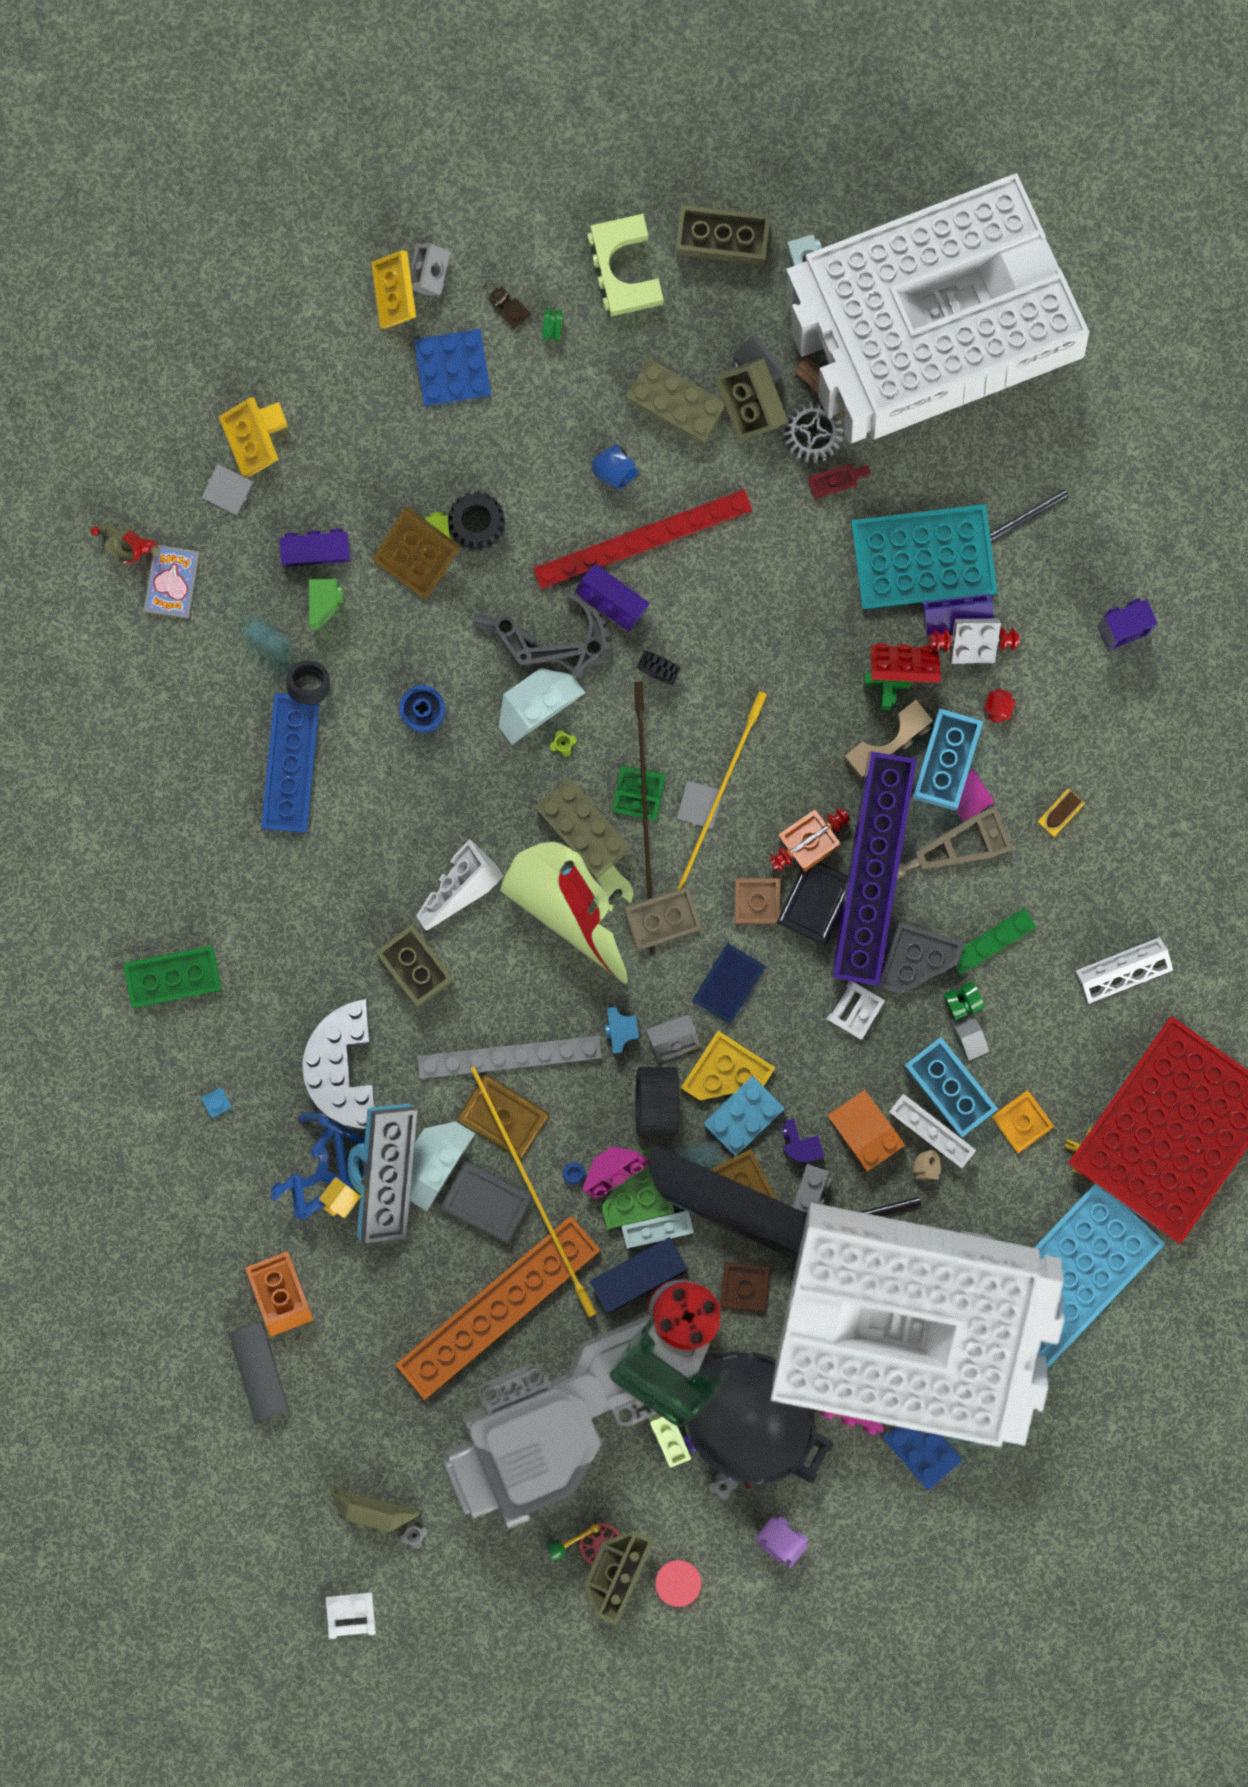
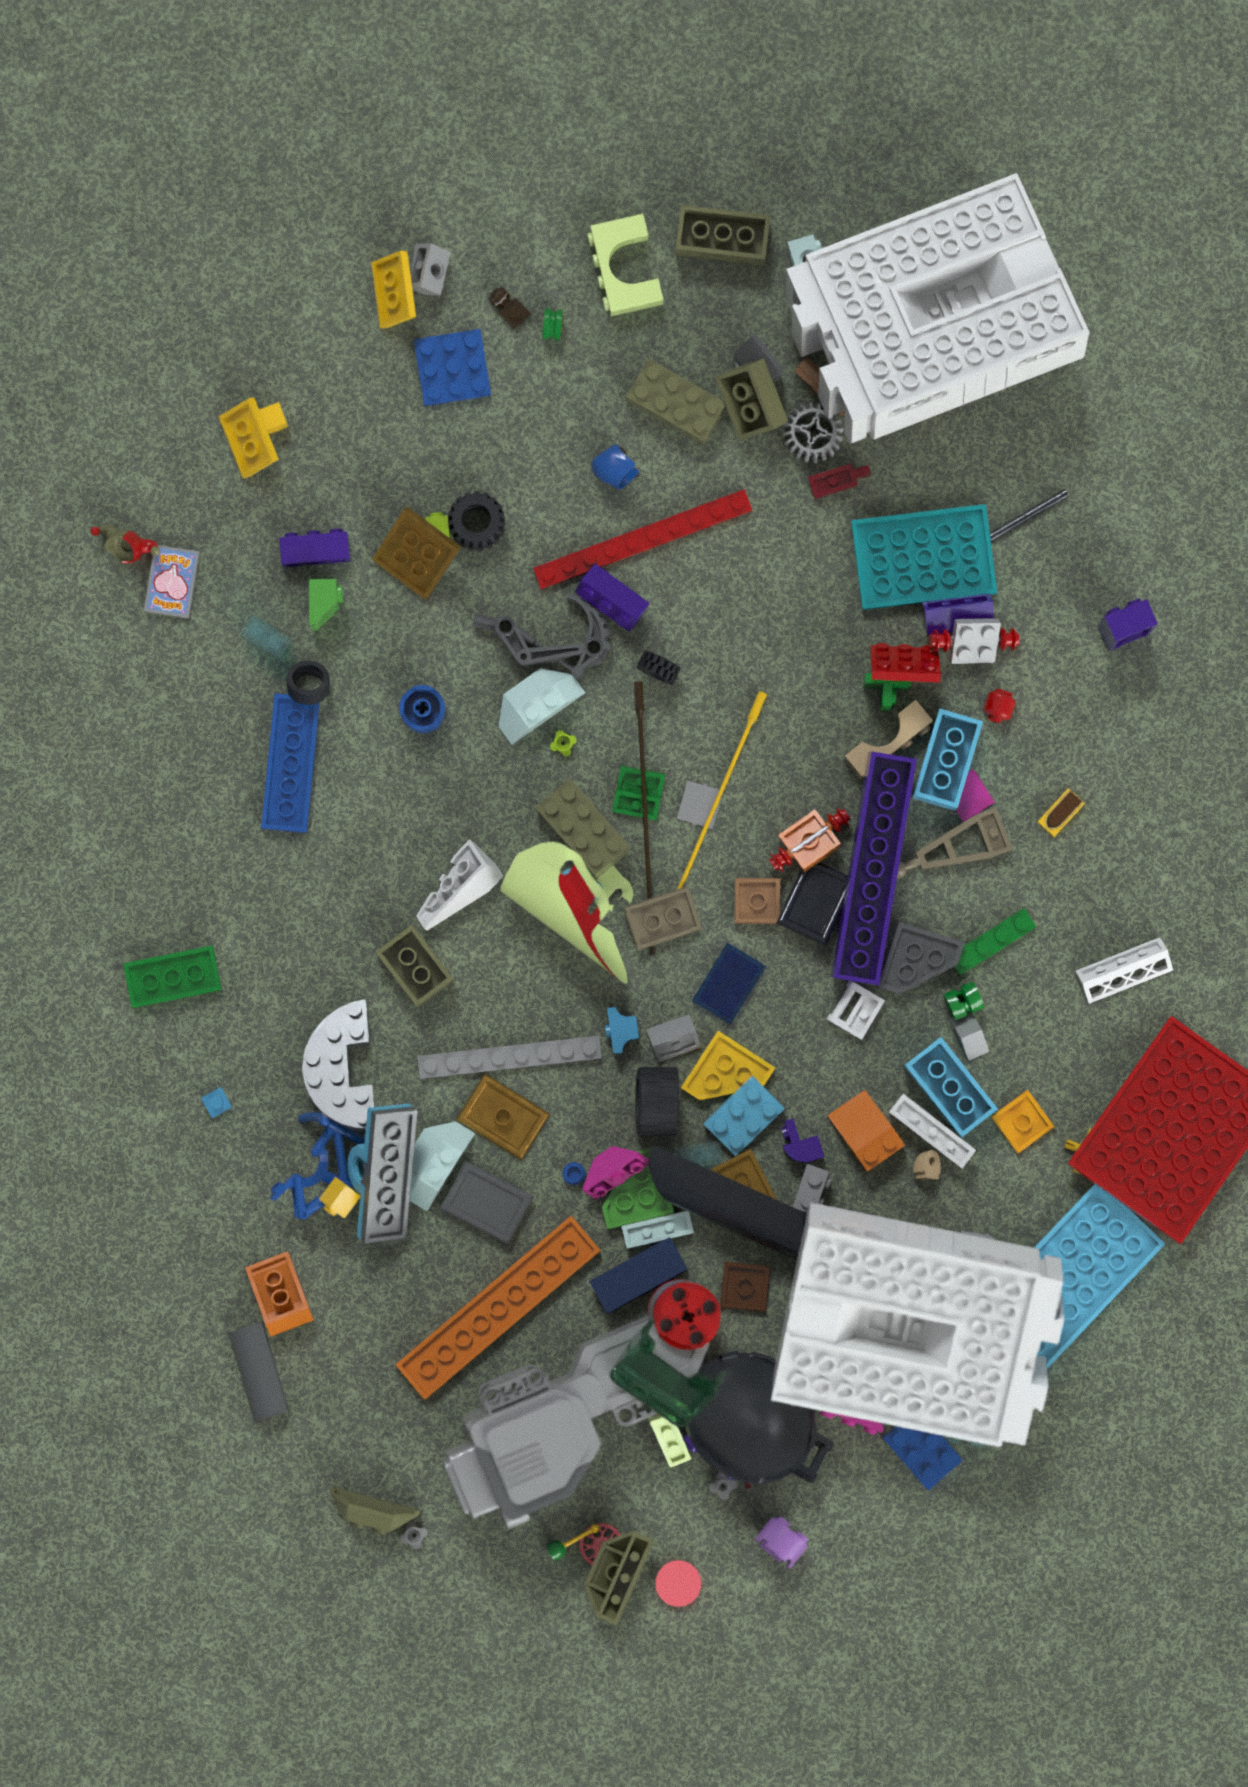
(227, 489): light grey piece -> none
(350, 1607): white plate -> none
(580, 1290): yellow piece -> none
(894, 1207): black bar -> none

